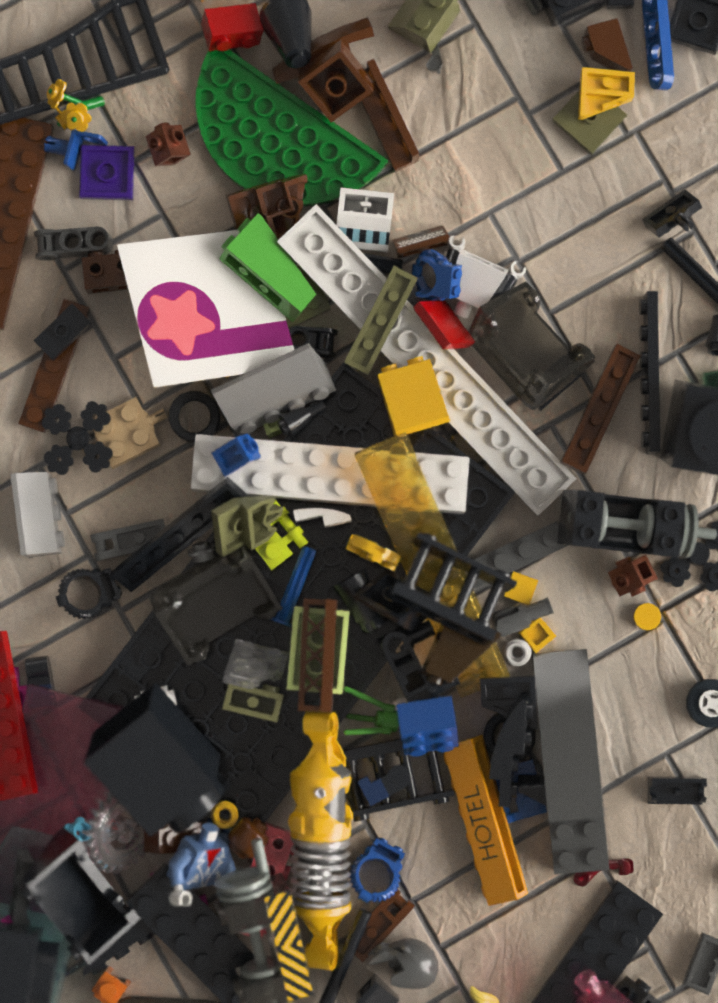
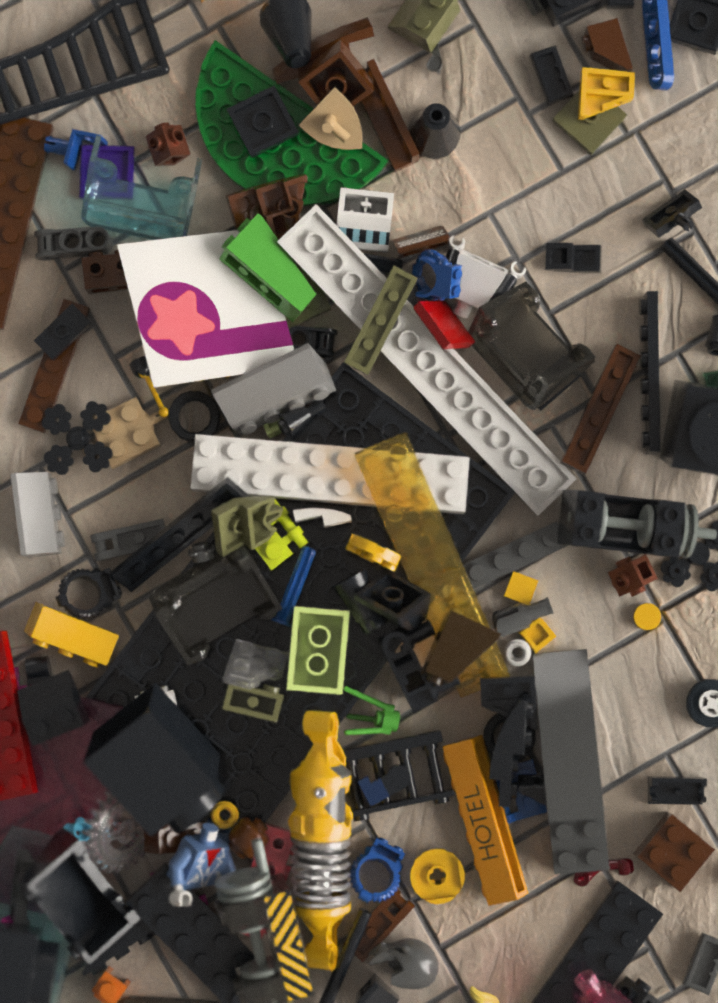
(51, 708): none -> black slope
(70, 635): none -> yellow wedge
(74, 115): yellow plant -> none
(137, 207): none -> clear light blue windscreen
(141, 370): none -> hinge
(232, 27): red brick -> none
(236, 454): blue bracket -> none
(262, 121): none -> black plate
(328, 655): reddish brown fence -> none
(334, 122): none -> tan shield
(412, 396): yellow slope -> none
(427, 726): blue brick -> none
(430, 605): black fence -> none
(435, 131): none -> black cone
(450, 884): none -> yellow plate
(551, 75): none -> black plate
(573, 258): none -> black slope
(674, 851): none -> reddish brown brick

